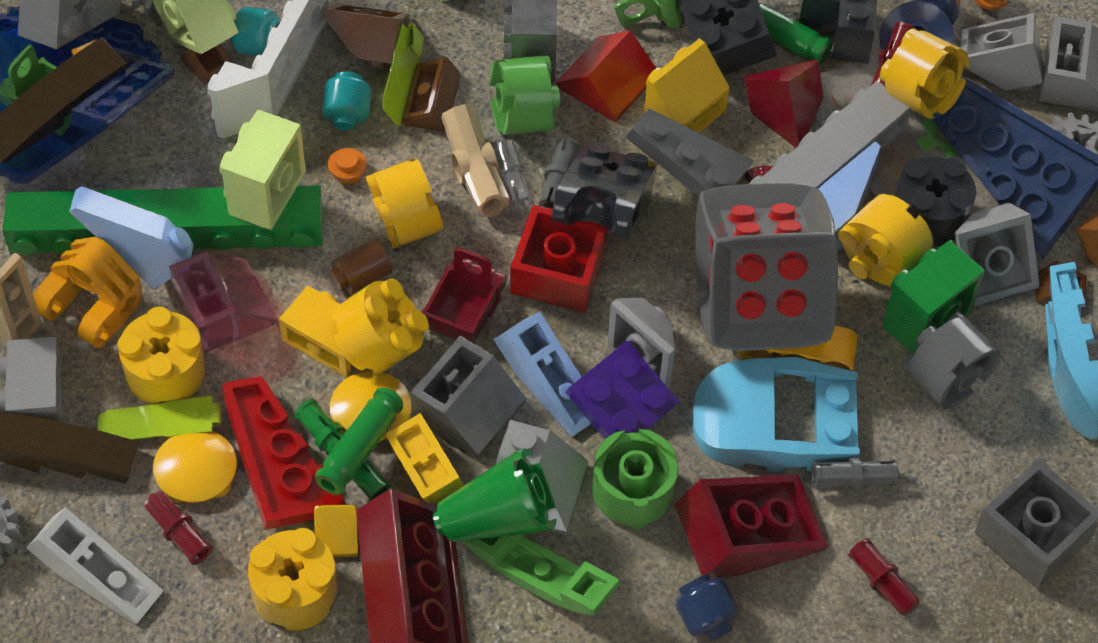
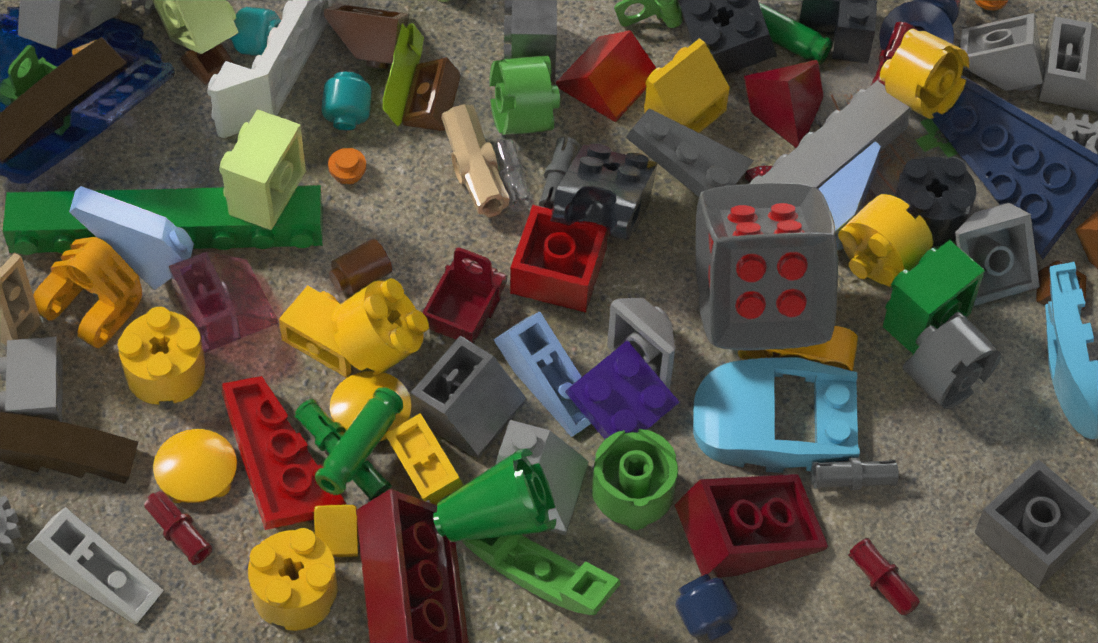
(162, 419): lime piece -> none
(404, 203): yellow brick -> none

